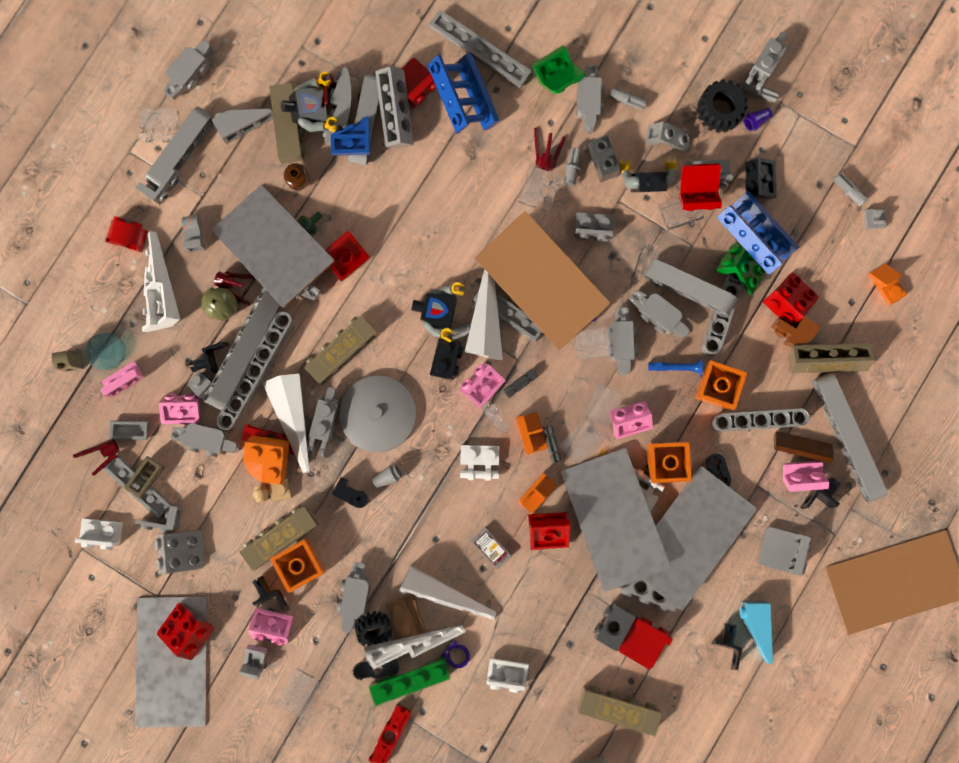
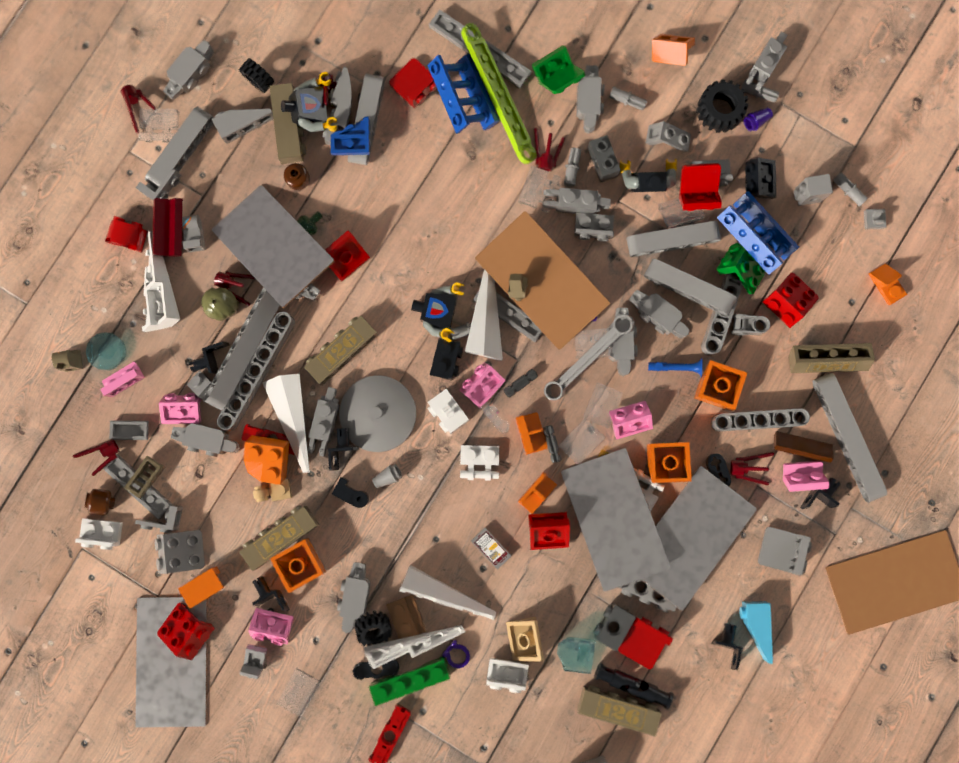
(99, 501): none -> reddish brown head
(131, 98): none -> dark red plant
(167, 227): none -> dark red panel
(201, 587): none -> orange panel
(256, 75): none -> black tyre
(343, 445): none -> black bracket
(394, 107): light grey brick -> none
(448, 412): none -> white brick
(498, 93): none -> lime plate
(517, 286): none -> dark tan piece
(525, 640): none -> tan slope
(576, 200): none -> light grey hinge
(576, 654): none -> clear light blue slope
(589, 357): none -> light grey piece
(631, 684): none -> black piece
(671, 49): none -> panel
(673, 238): none -> light grey beam
(739, 468): none -> dark red plant
(745, 325): none -> light grey piece
(800, 334): dark orange brick -> none
(813, 190): none -> light grey brick

